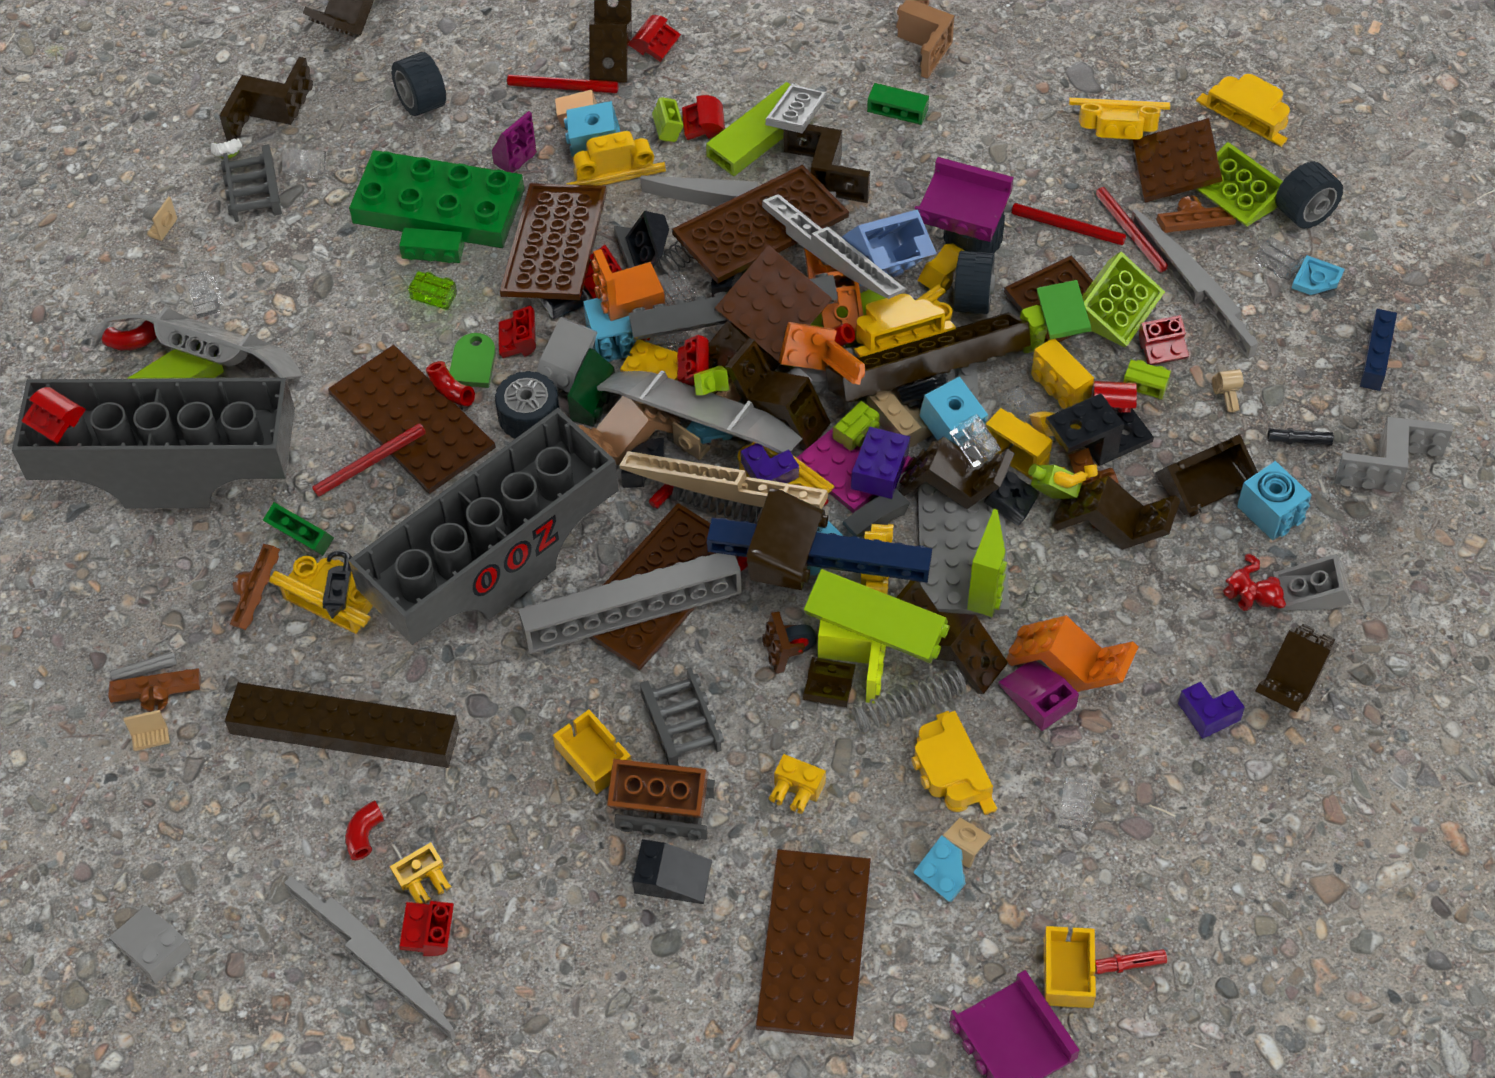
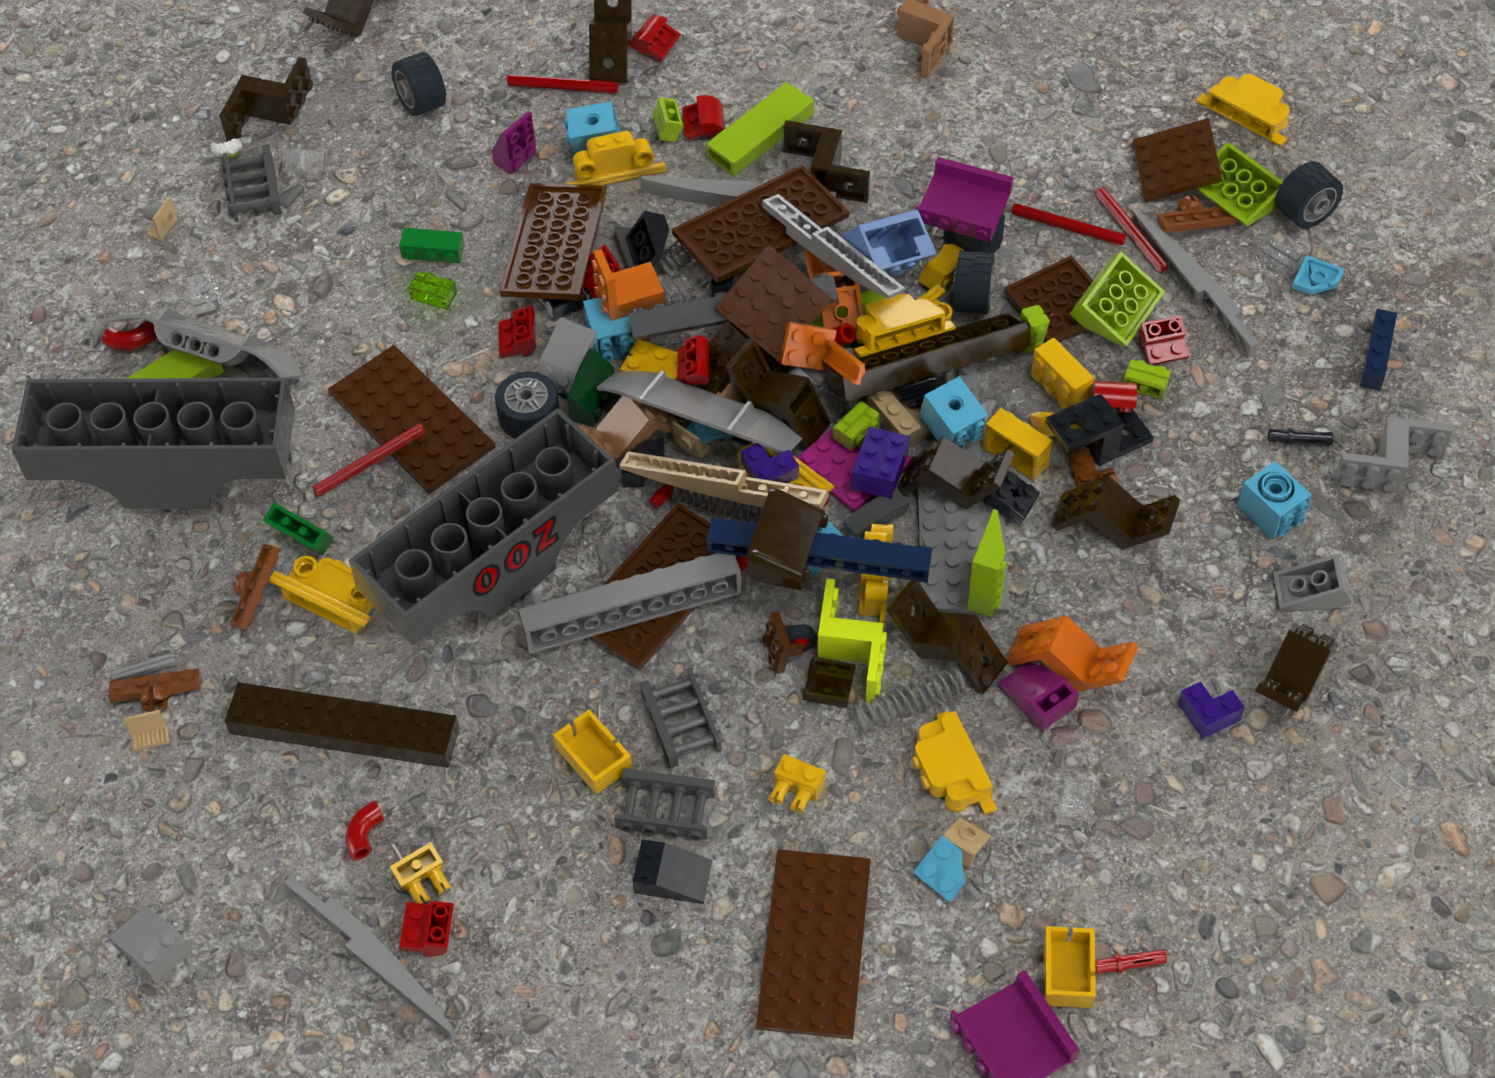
(52, 413): red brick -> none
(337, 584): black plate -> none
(437, 195): green plate -> none
(448, 386): red cylinder -> none
(471, 363): bright green tile -> none
(573, 101): light nougat brick -> none
(657, 788): dark orange brick -> none
(711, 380): lime slope -> none
(796, 108): light grey tile -> none
(877, 616): lime brick -> none
(898, 103): green brick -> none
(975, 440): clear brick -> none
(1058, 482): lime torso -> none
(1063, 309): bright green tile -> none
(1119, 117): yellow brick -> none
(1208, 475): dark brown windscreen -> none
(1228, 383): tan beam -> none
(1264, 592): red animal -> none

